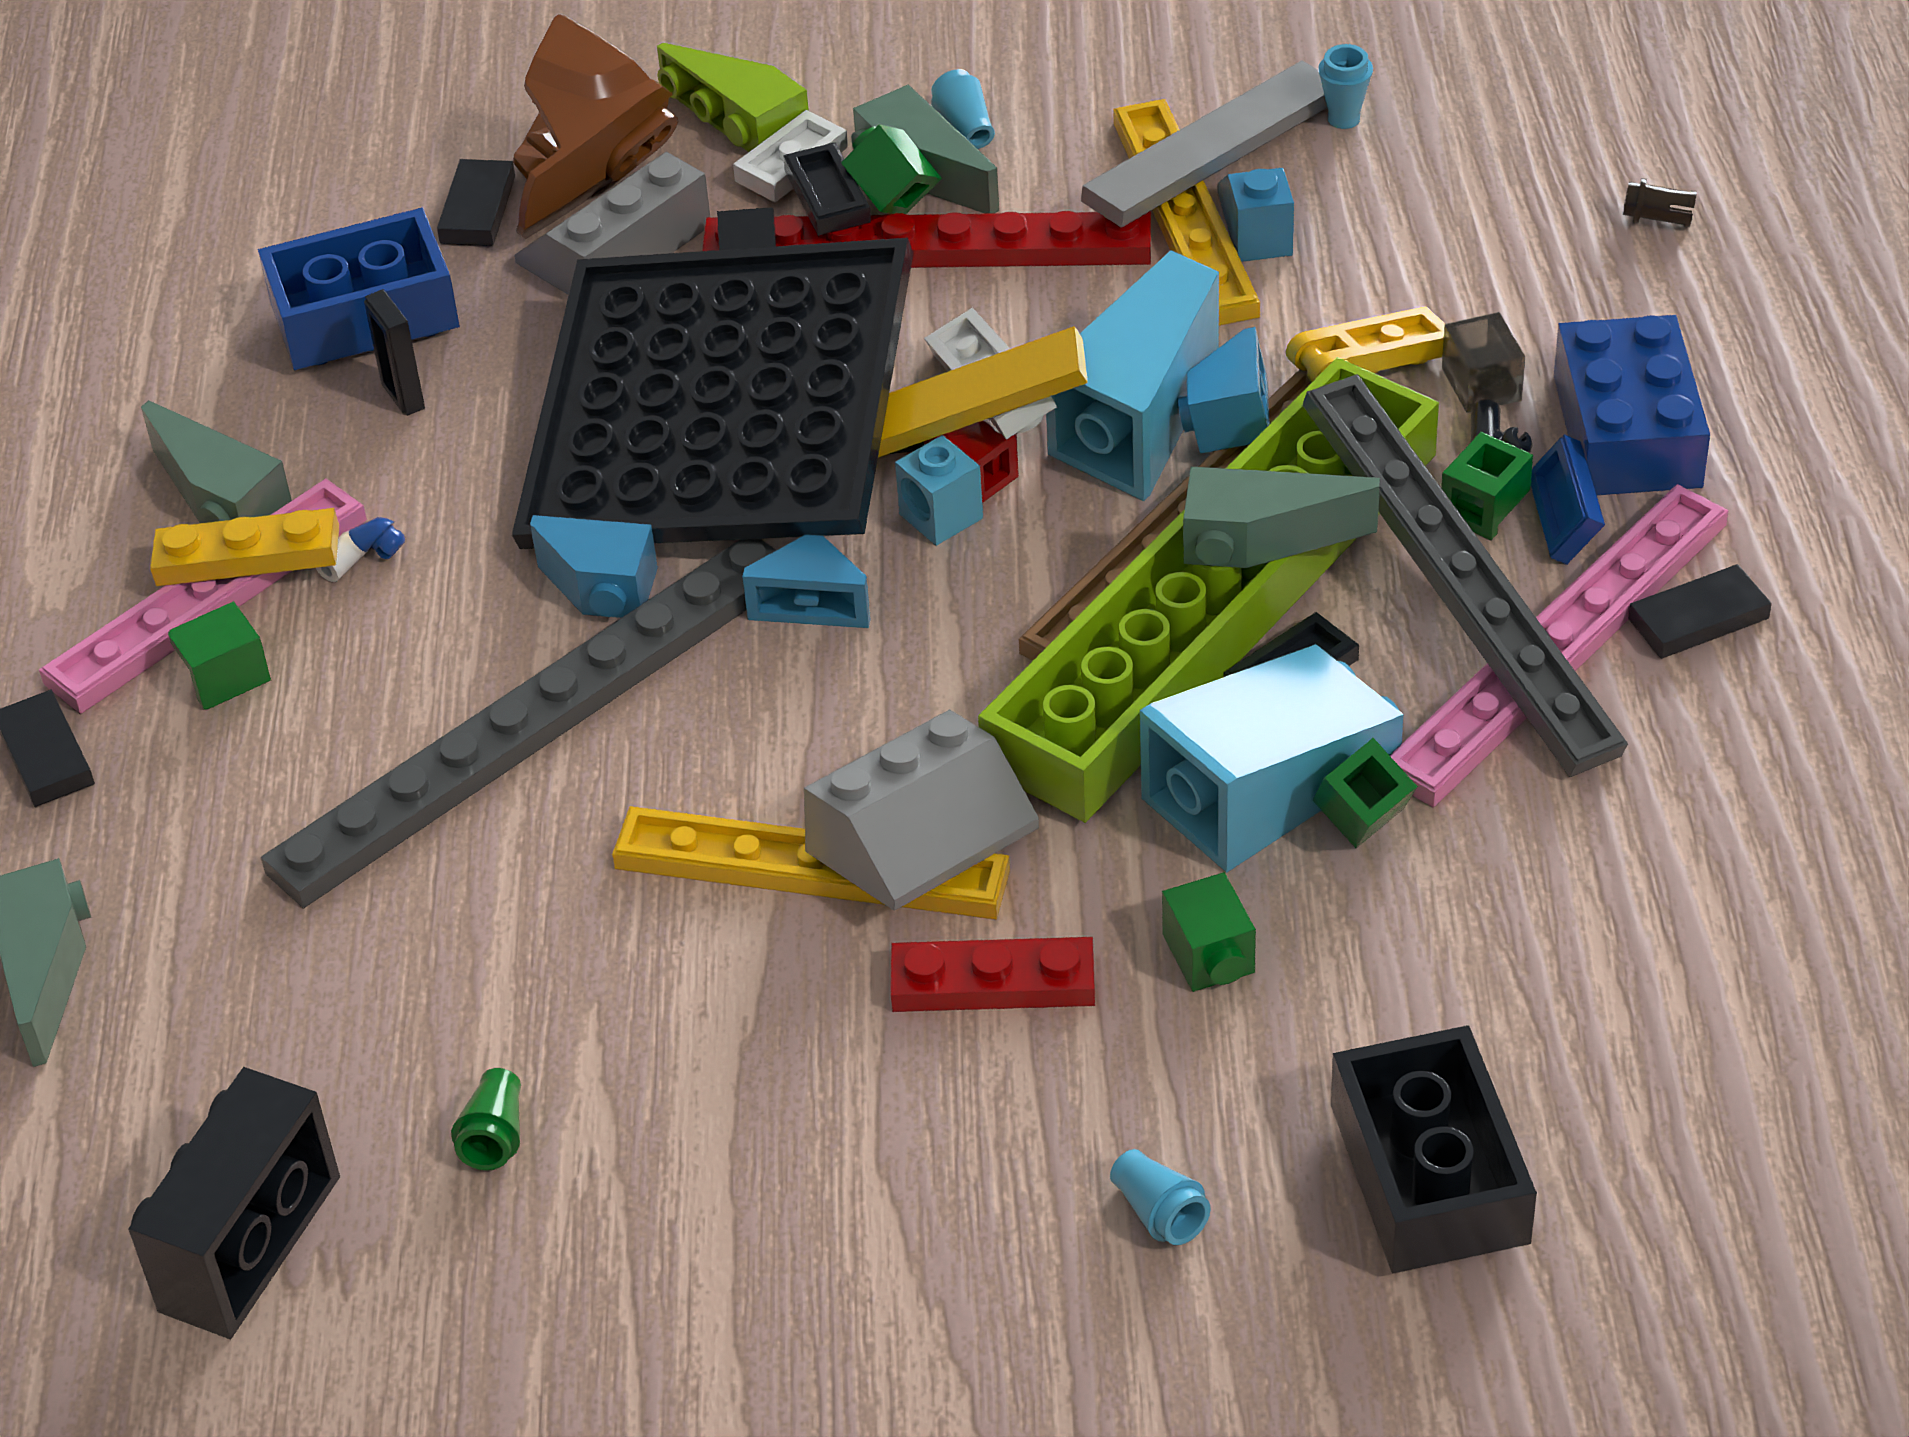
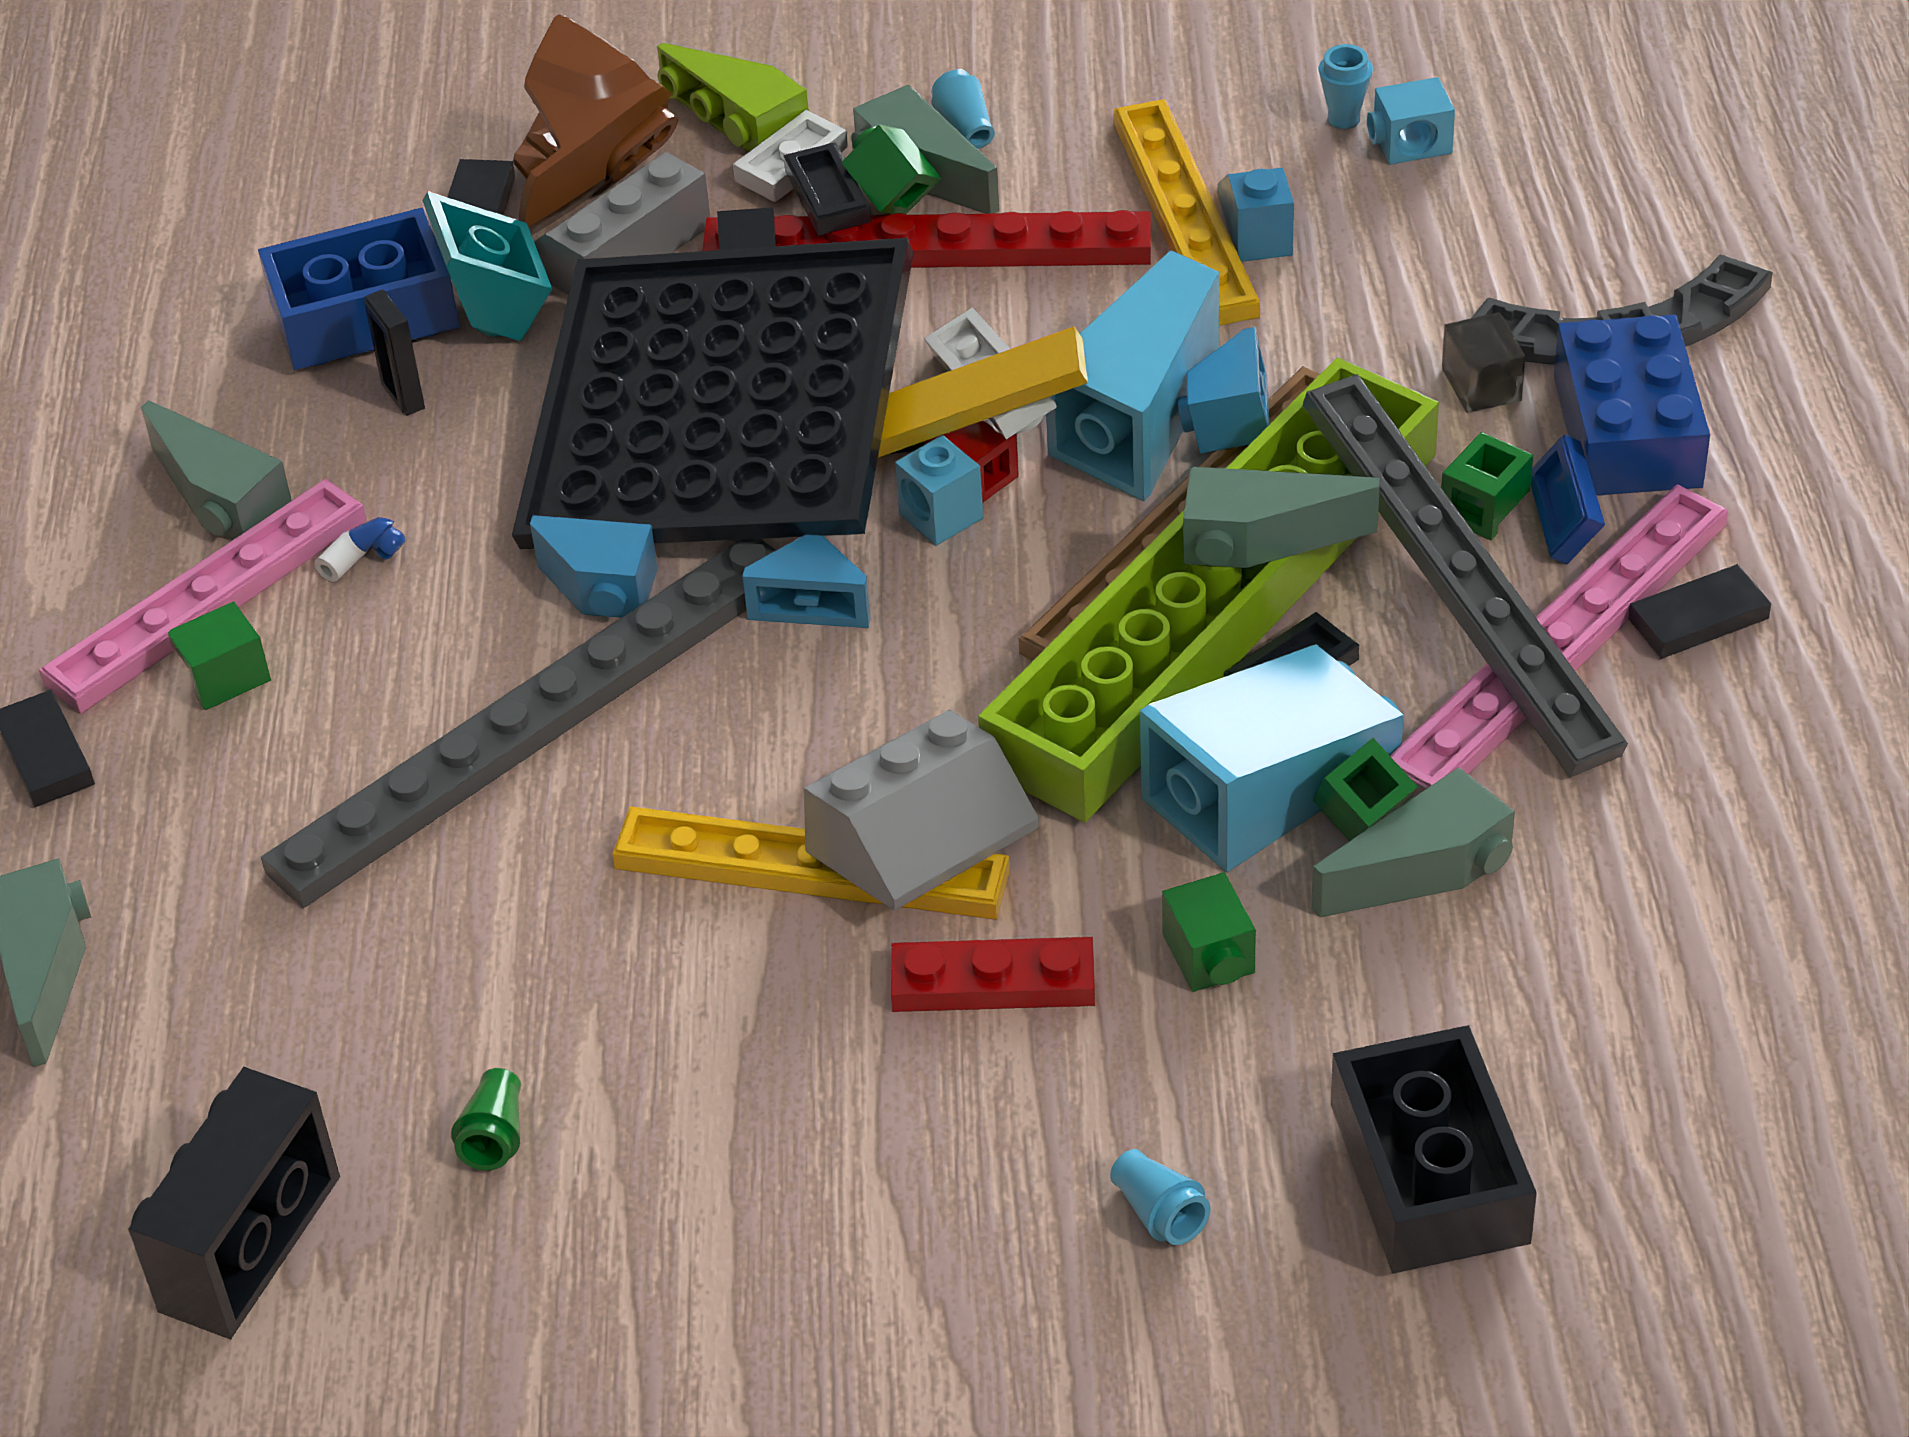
(245, 546): yellow plate -> none
(490, 265): none -> teal slope
(1206, 145): light grey tile -> none
(1370, 343): yellow plate -> none
(1412, 121): none -> medium azure brick
(1418, 850): none -> sand green slope
(1486, 419): black arm -> none
(1655, 201): dark brown pin -> none
(1701, 306): none -> dark grey tile

